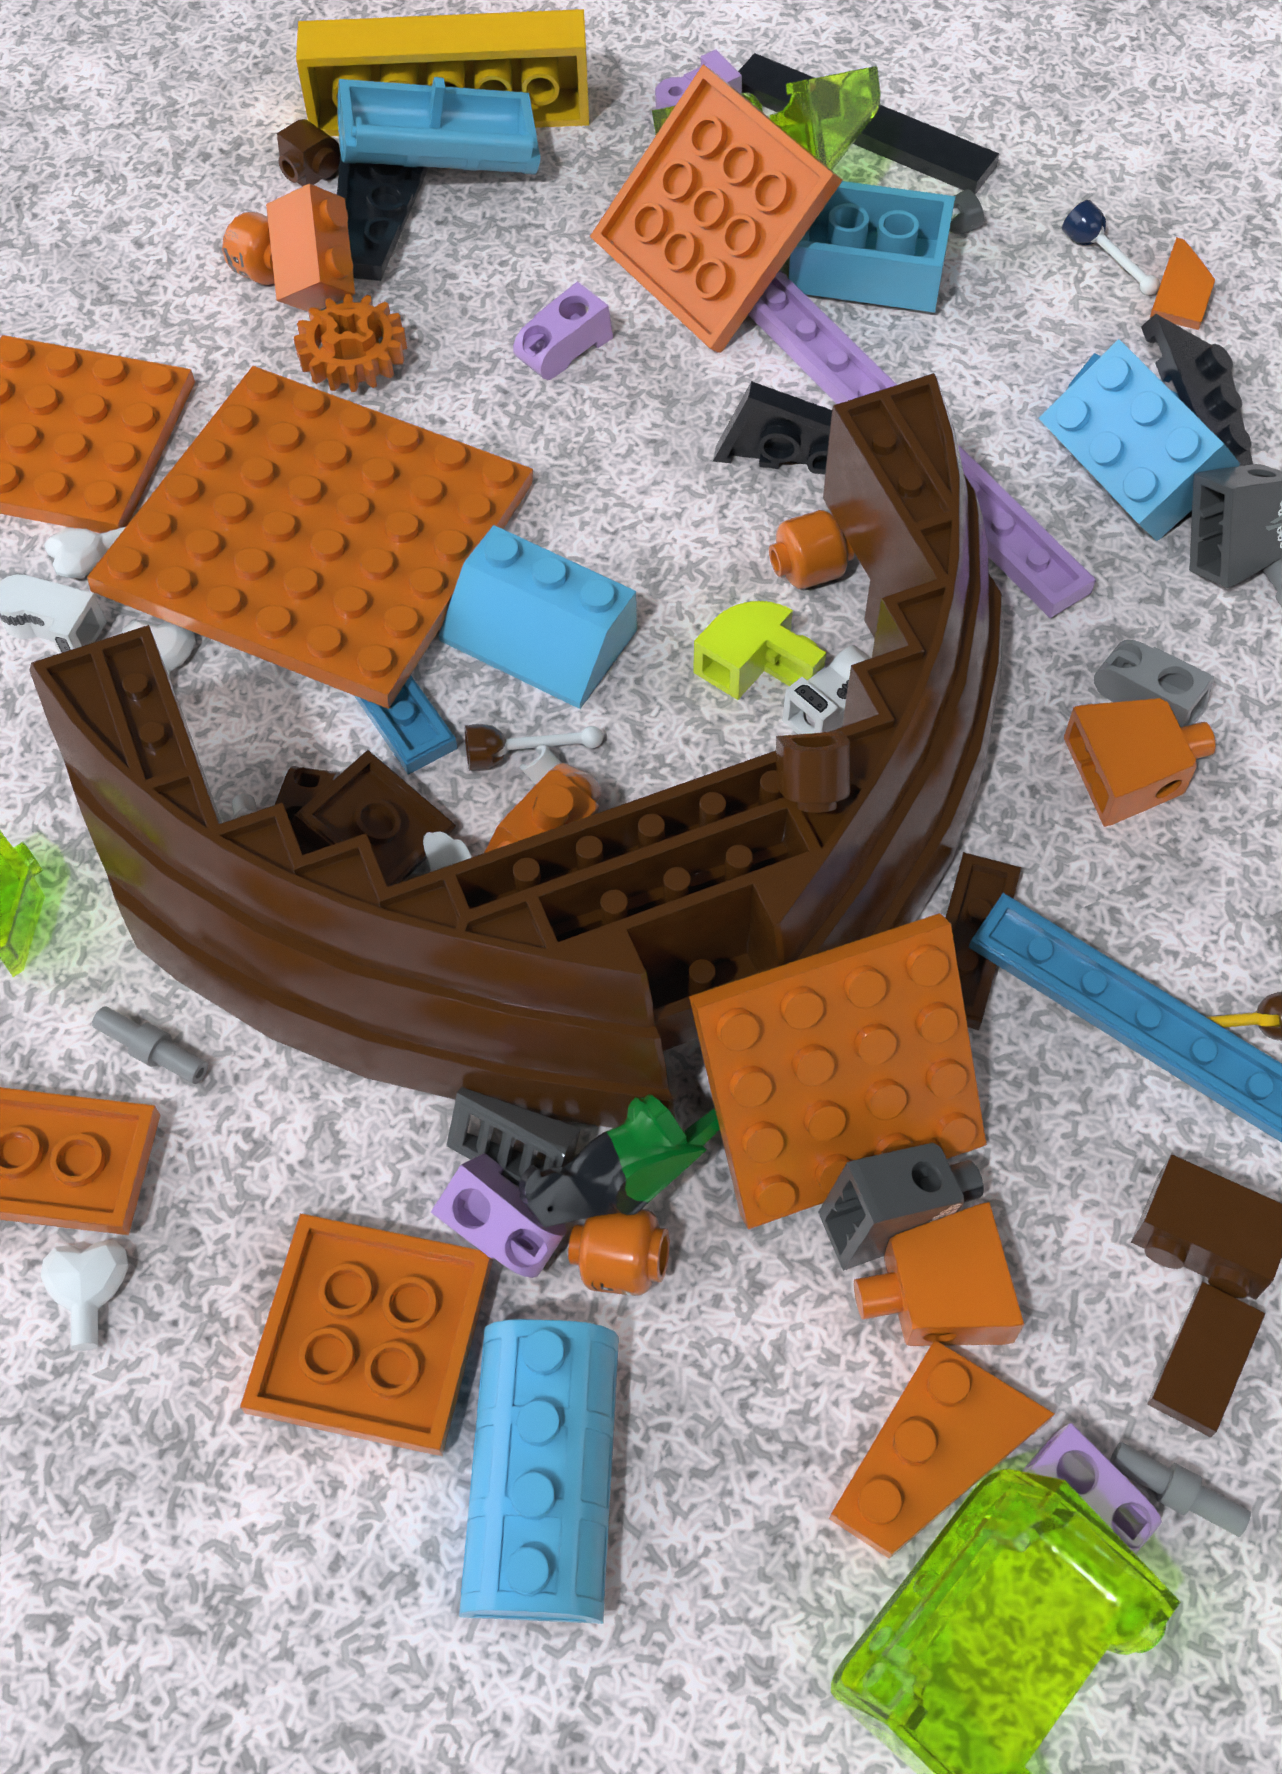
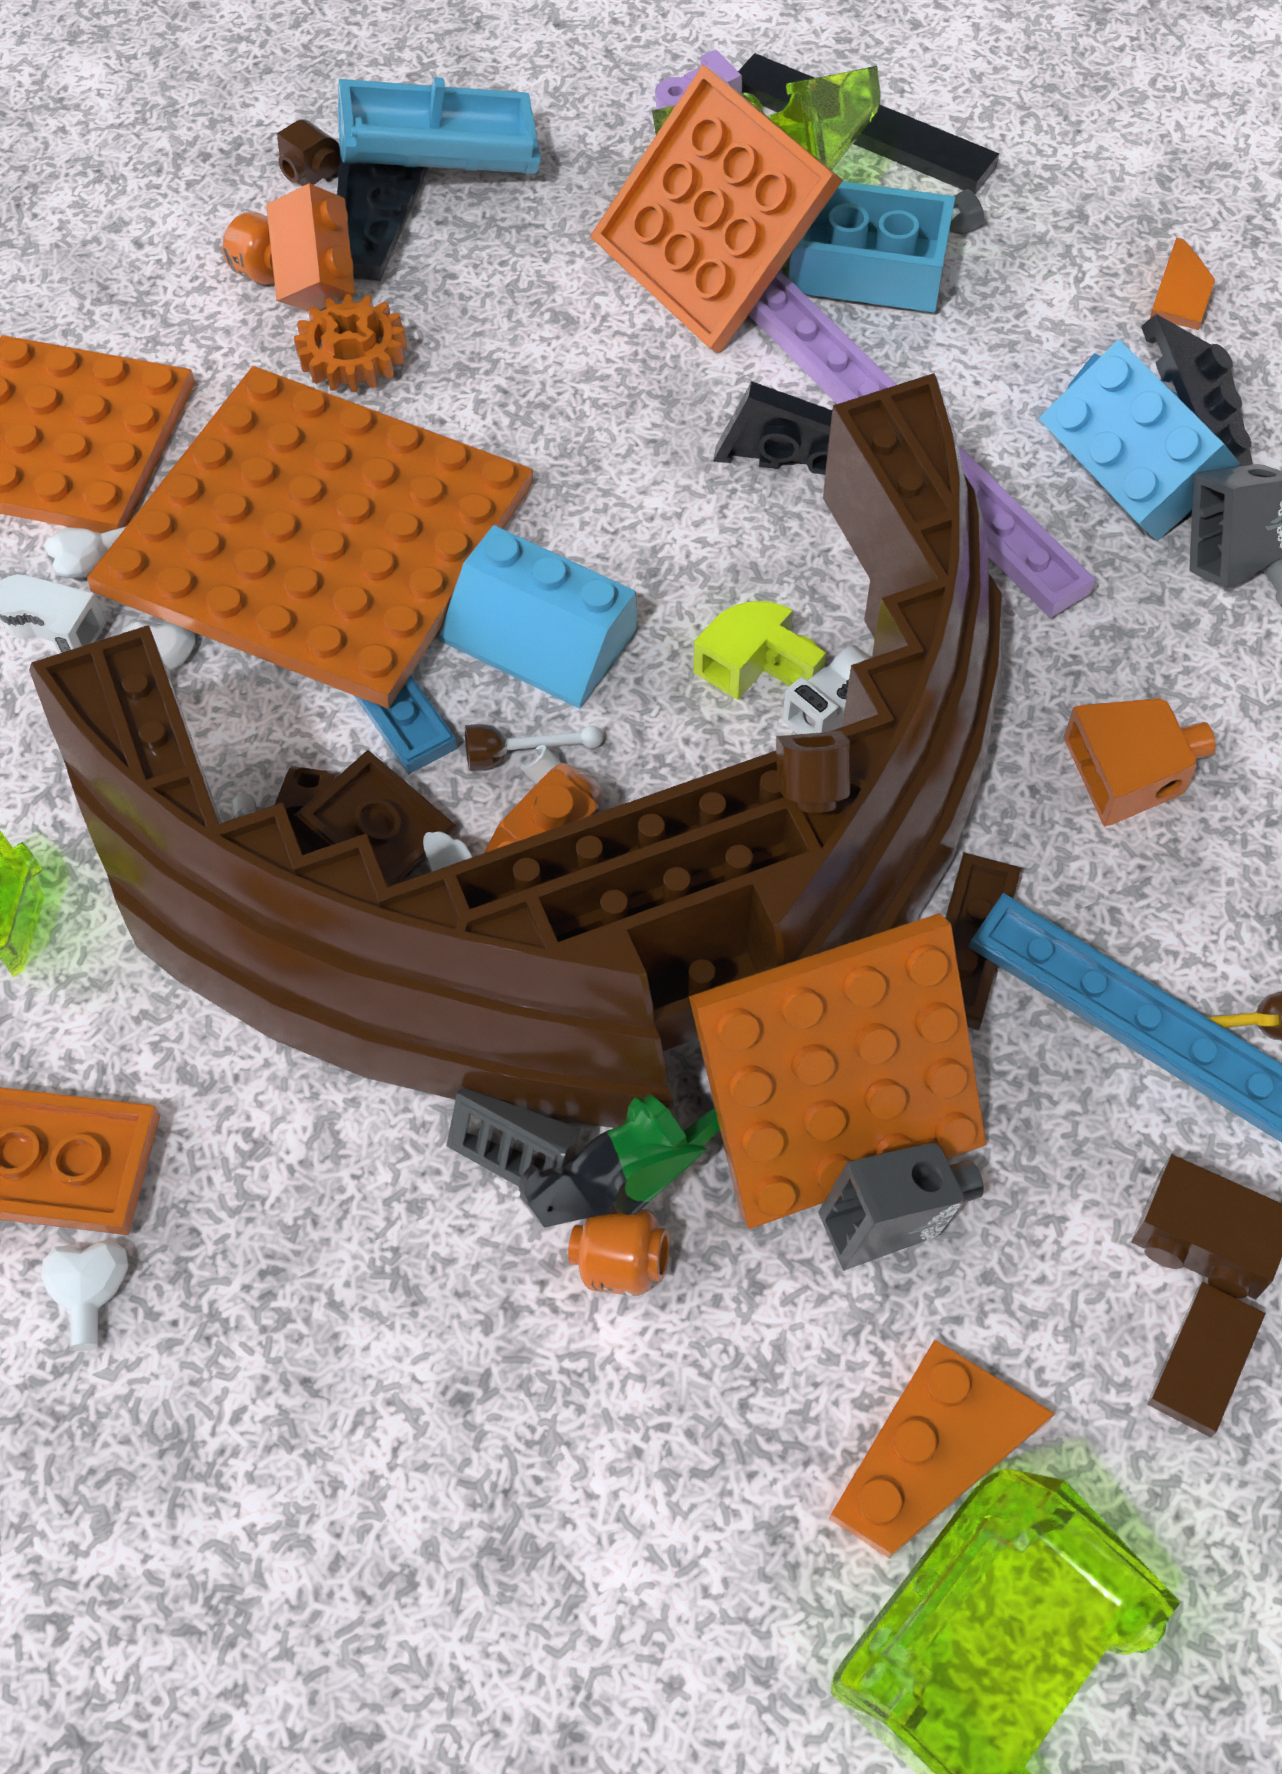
(150, 1045): light grey bar -> none
(368, 1334): orange plate -> none
(486, 51): yellow brick -> none
(494, 1219): lavender leg -> none
(541, 1473): medium azure container -> none
(563, 331): lavender leg -> none
(810, 550): orange head -> none
(946, 1283): orange torso -> none
(1087, 226): hinge -> none
(1102, 1486): lavender leg -> none
(1146, 672): light grey leg -> none
(1180, 1489): light grey bar -> none

